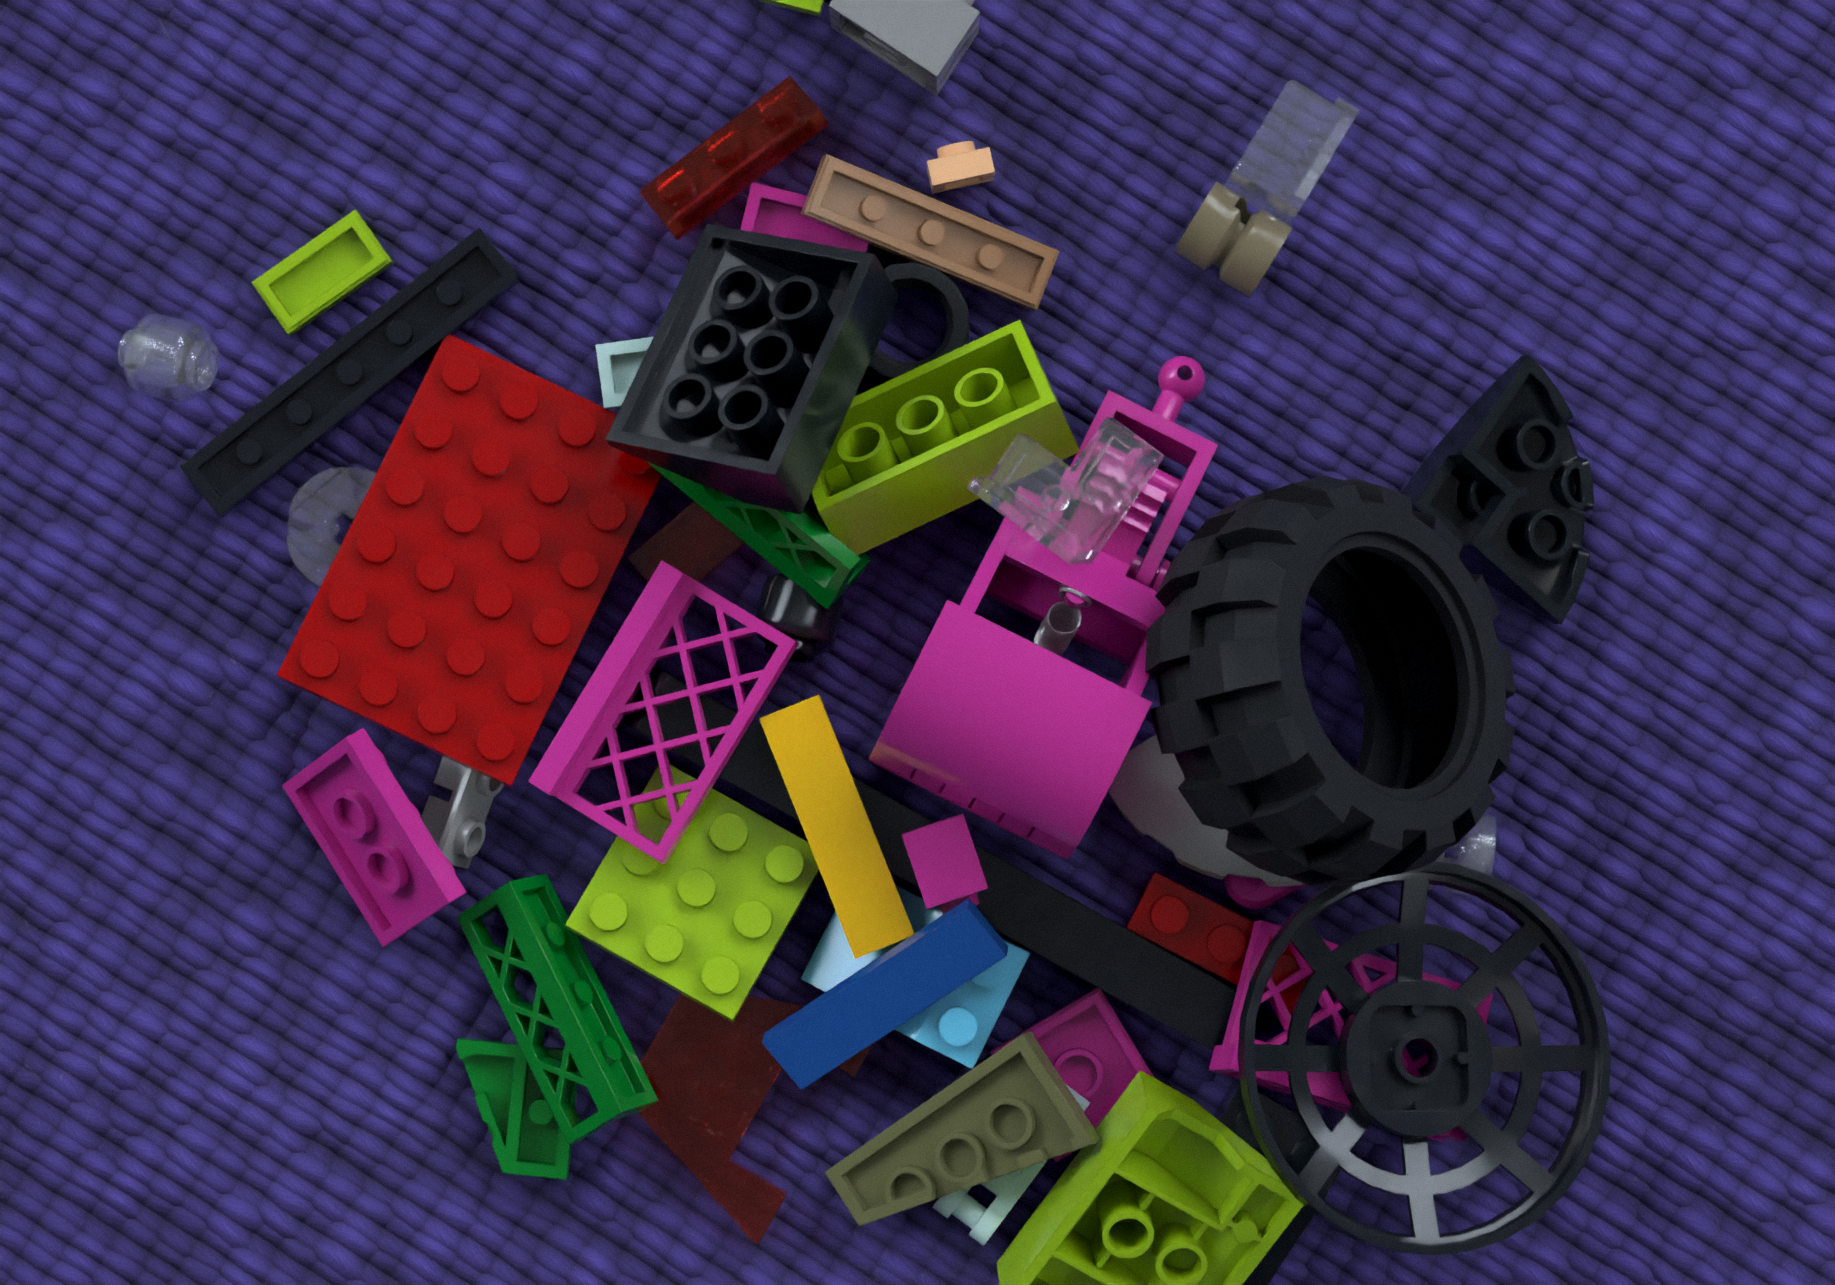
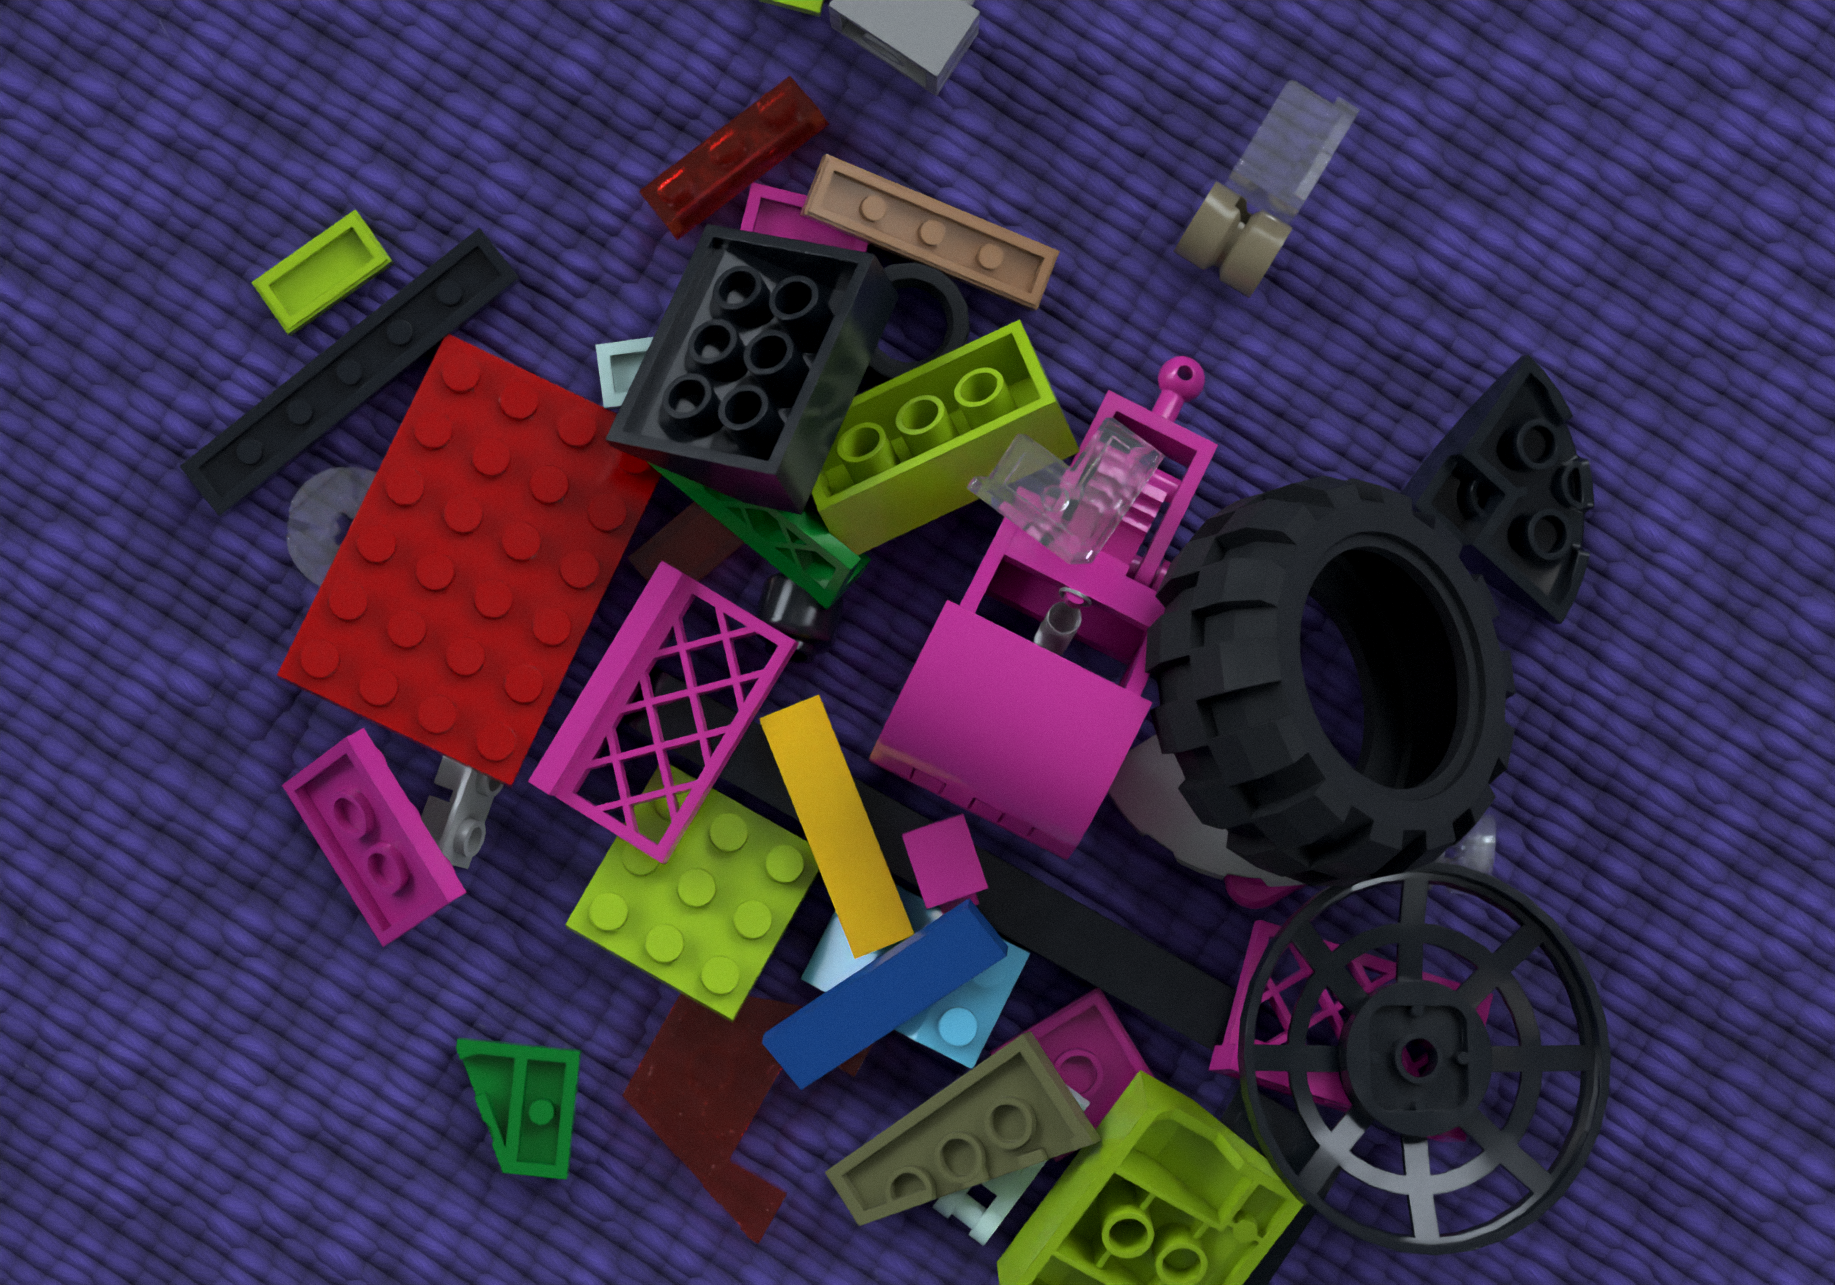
(168, 358): clear head -> none
(565, 998): green fence -> none
(960, 166): light nougat plate -> none
(1203, 933): red plate -> none

